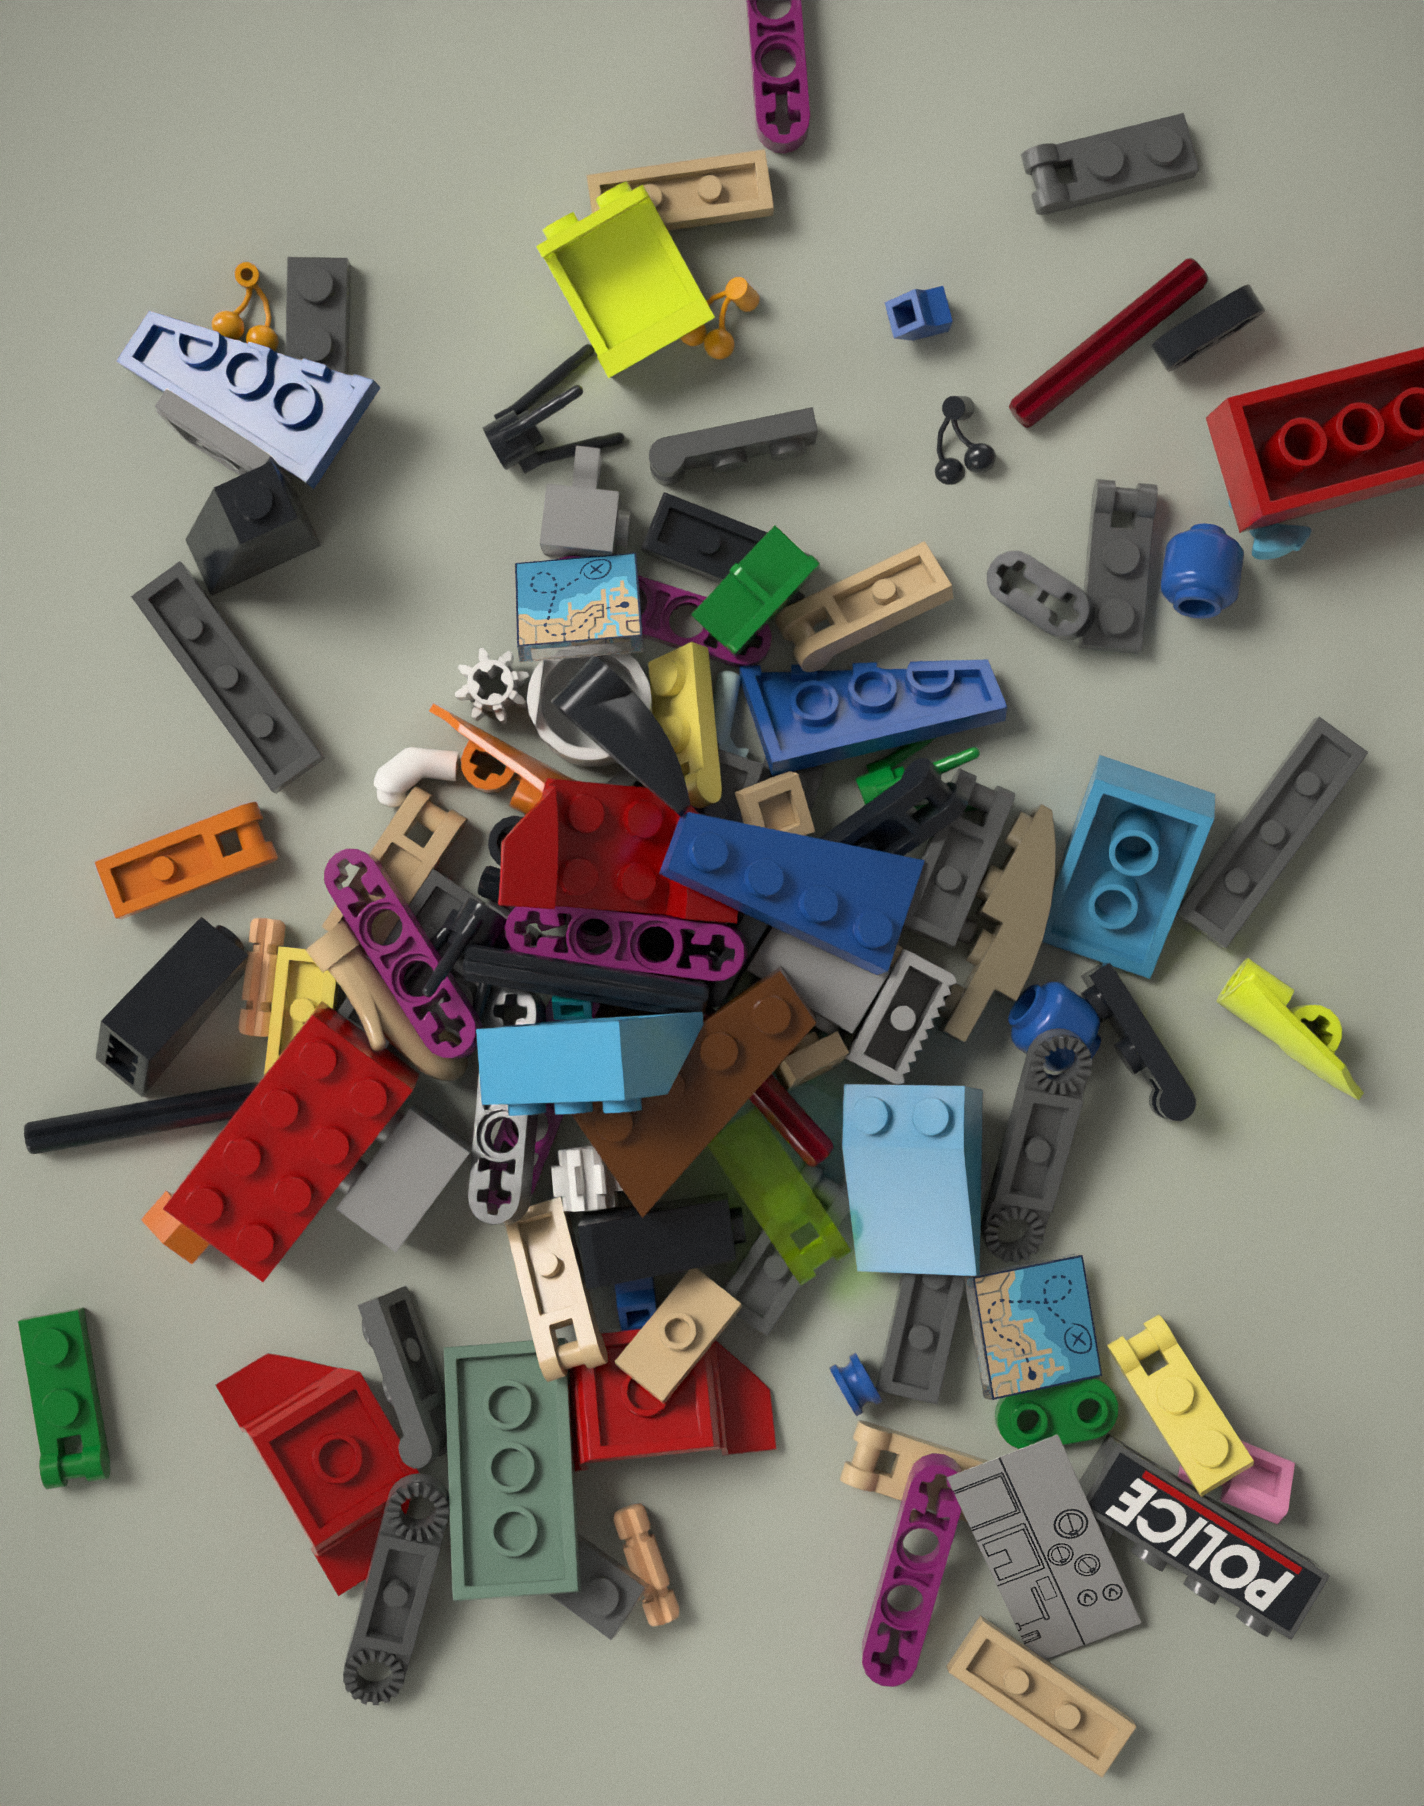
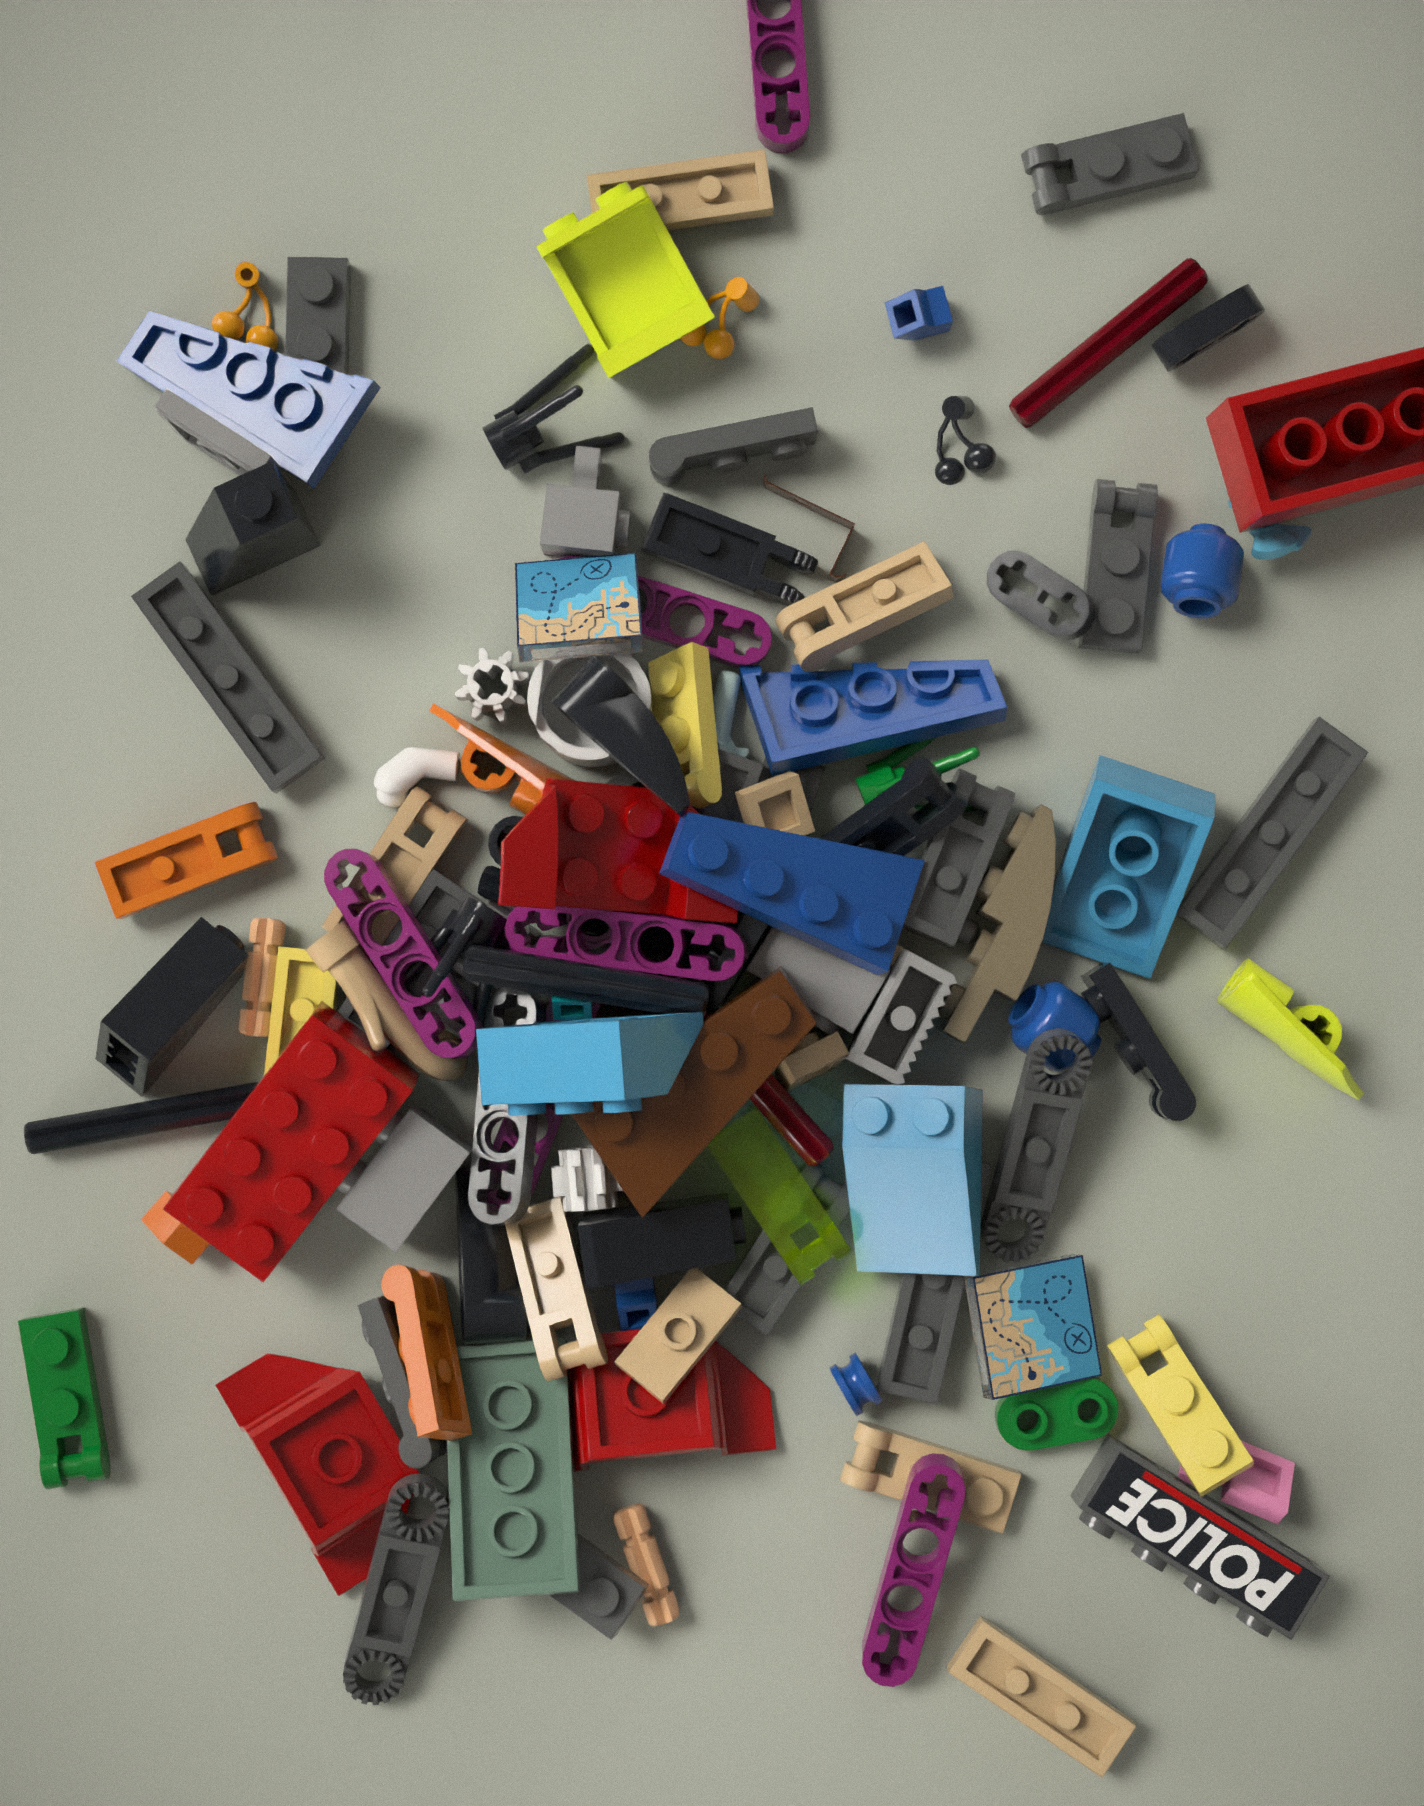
(429, 1352): none -> orange plate
(488, 1280): none -> black piece
(755, 591): green panel -> none
(819, 510): none -> reddish brown piece
(1044, 1548): light grey sticker -> none

